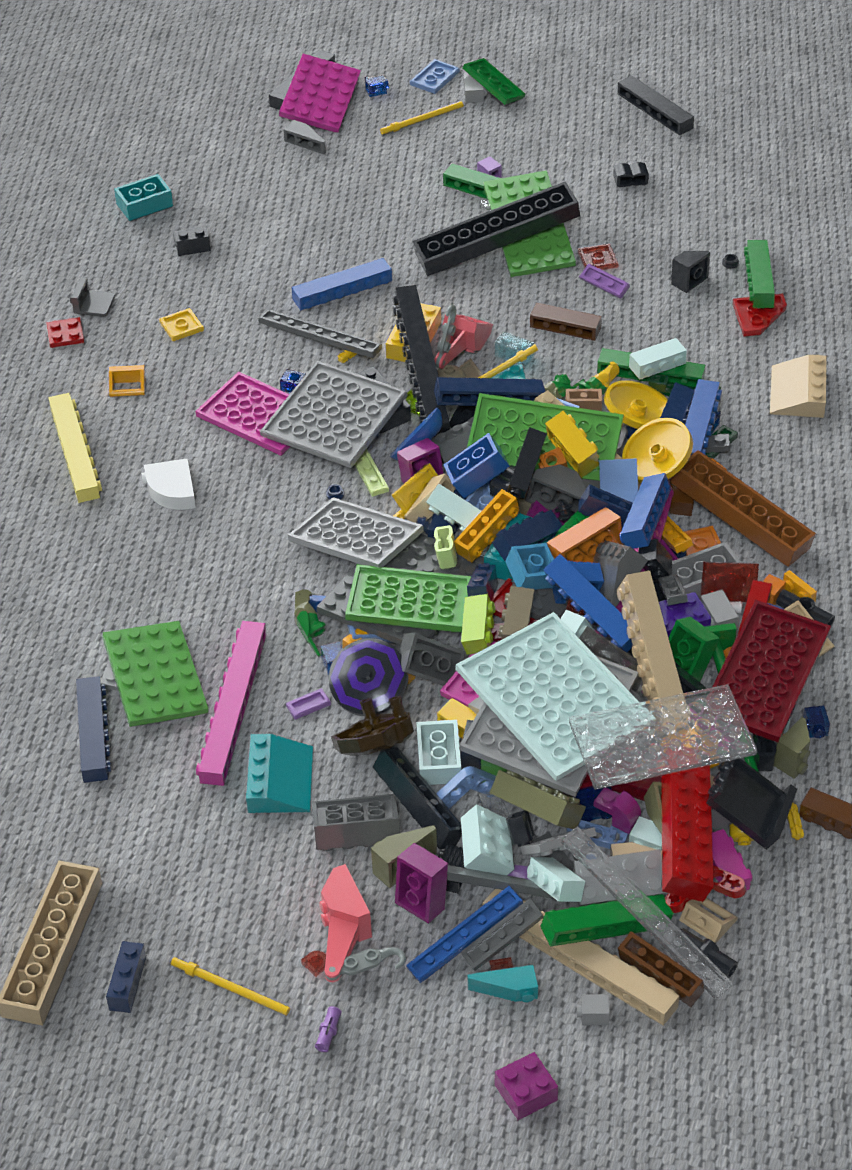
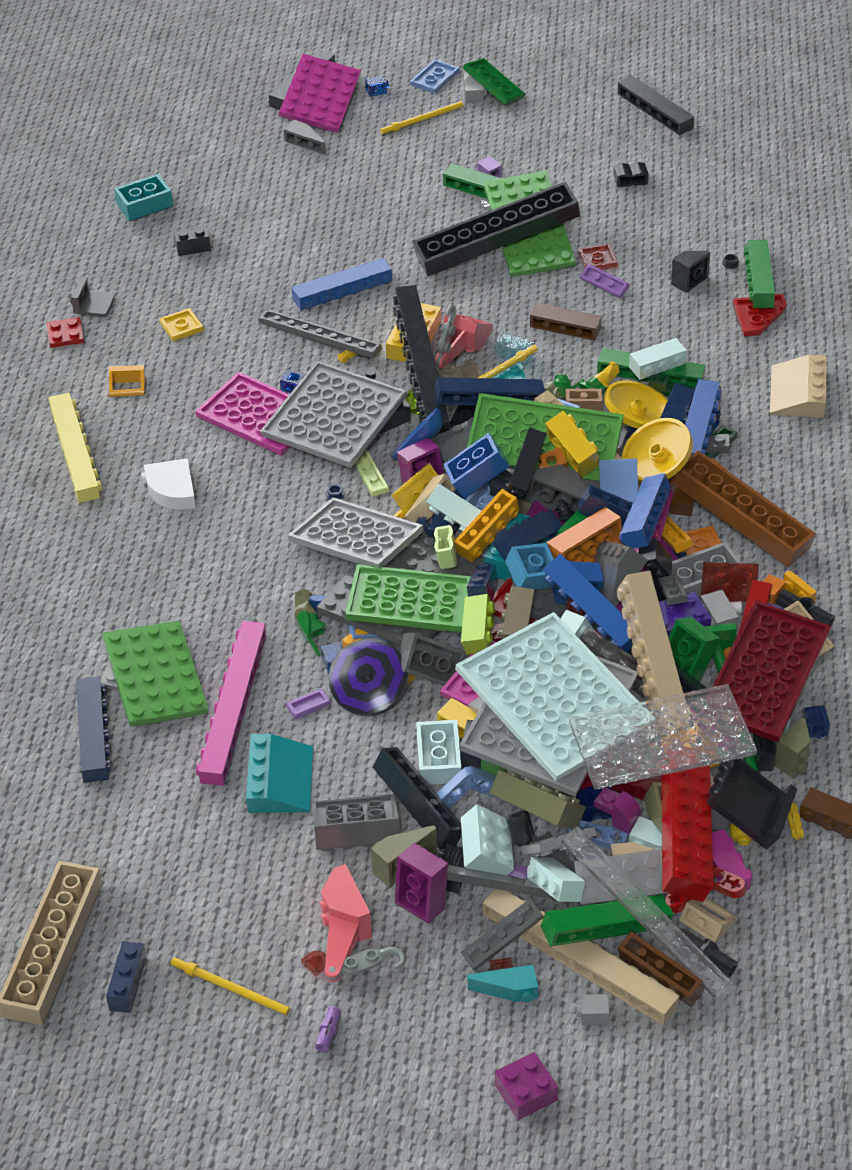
(375, 731): dark brown brick -> none
(464, 934): blue tile -> none

